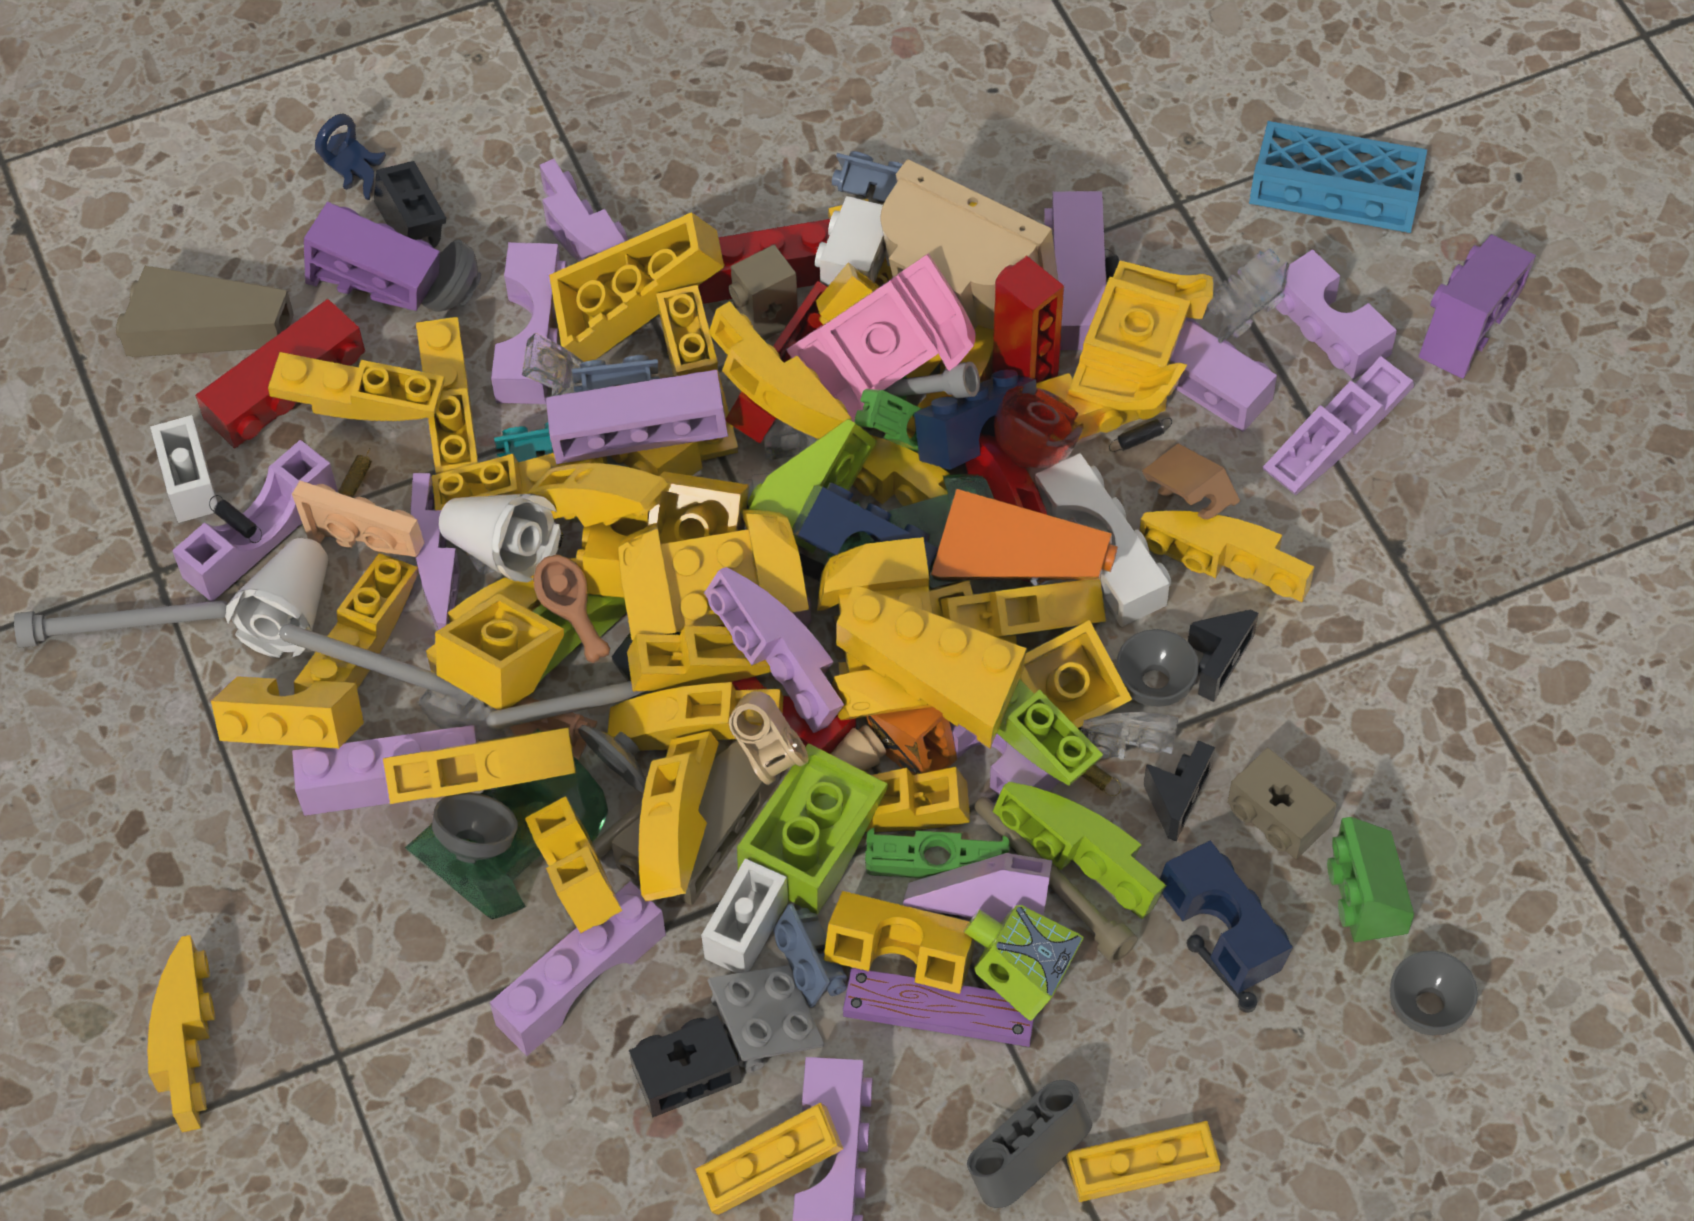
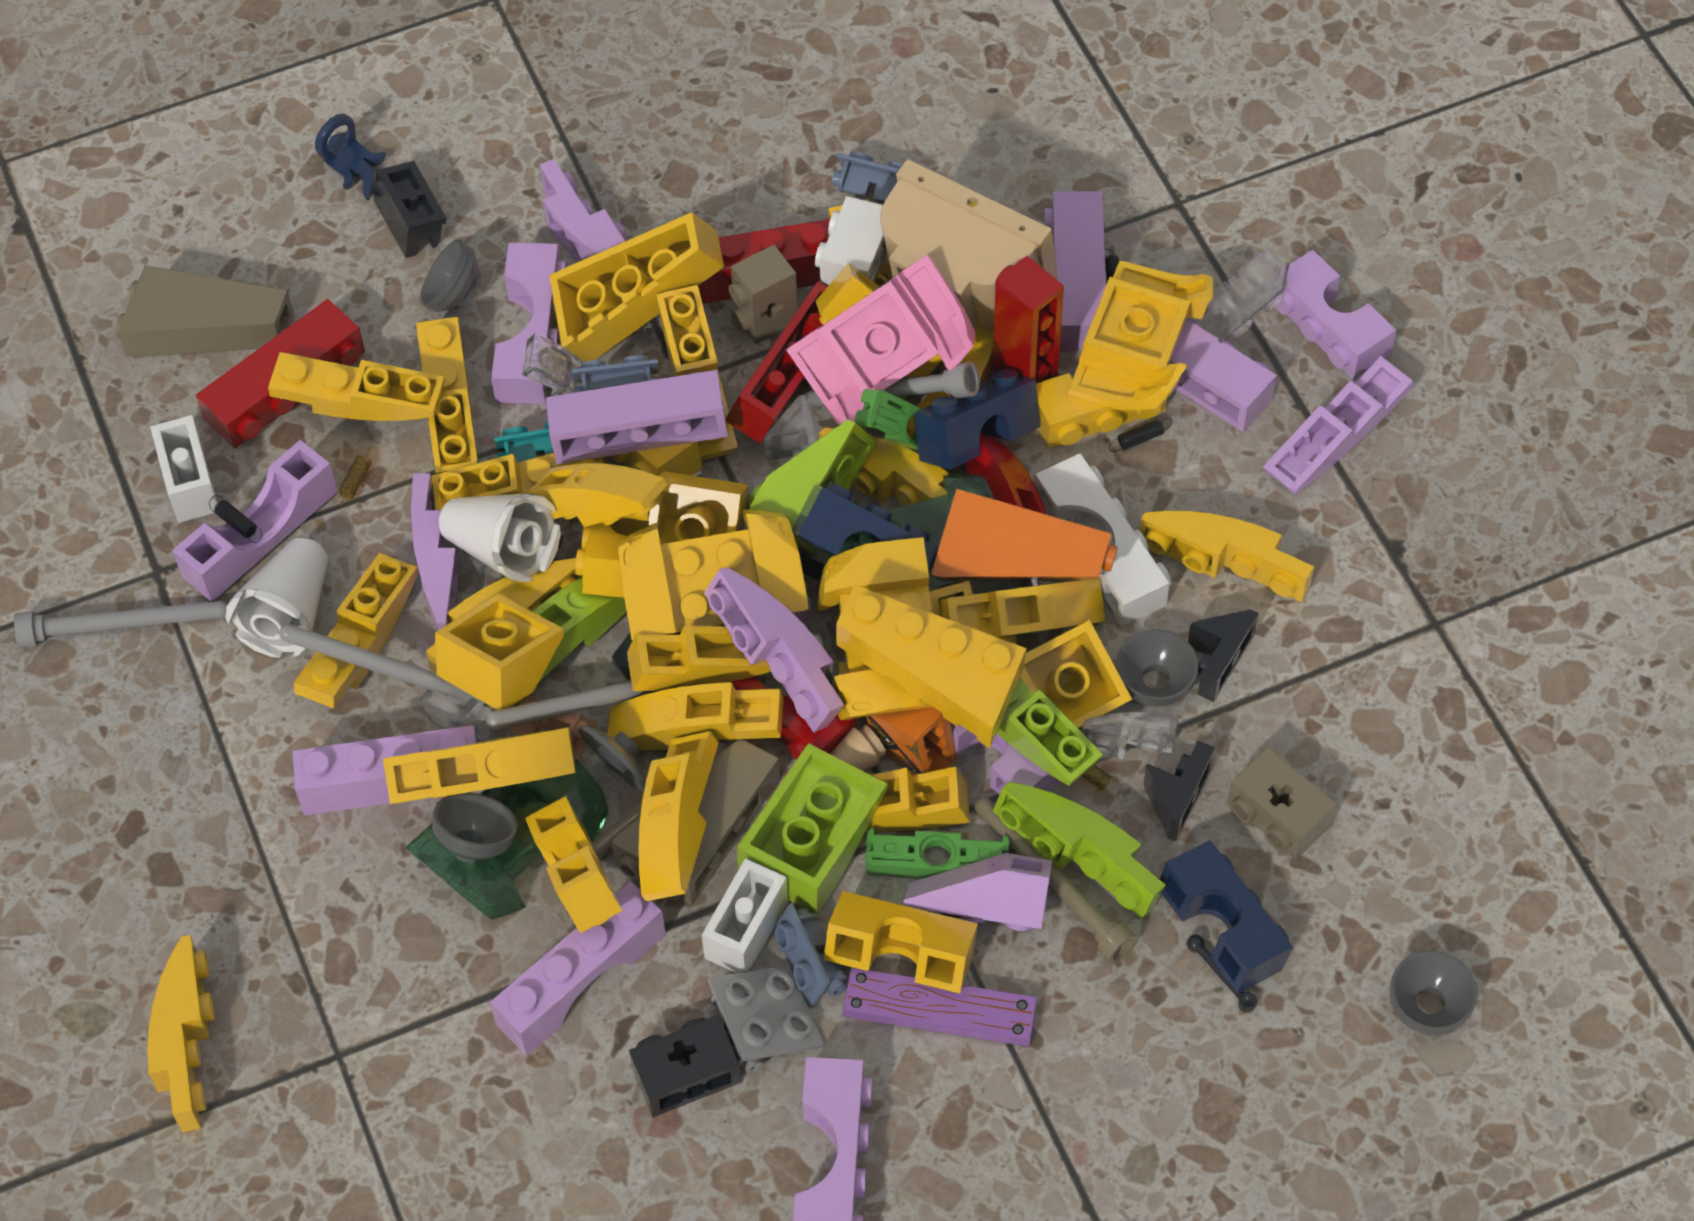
(256, 713): yellow arch -> none
(355, 519): light nougat wing -> none
(368, 258): medium lavender wedge -> none
(564, 591): nougat piece -> none
(768, 746): tan piece -> none
(769, 1159): yellow tile -> none
(782, 389): yellow slope -> none
(1023, 956): lime torso -> none
(1029, 1143): dark grey beam -> none
(1036, 428): clear red cylinder -> none
(1143, 1161): yellow tile -> none
(1192, 478): medium nougat hinge -> none
(1335, 194): dark azure fence -> none
(1370, 881): bright green slope -> none
(1473, 302): medium lavender wedge -> none

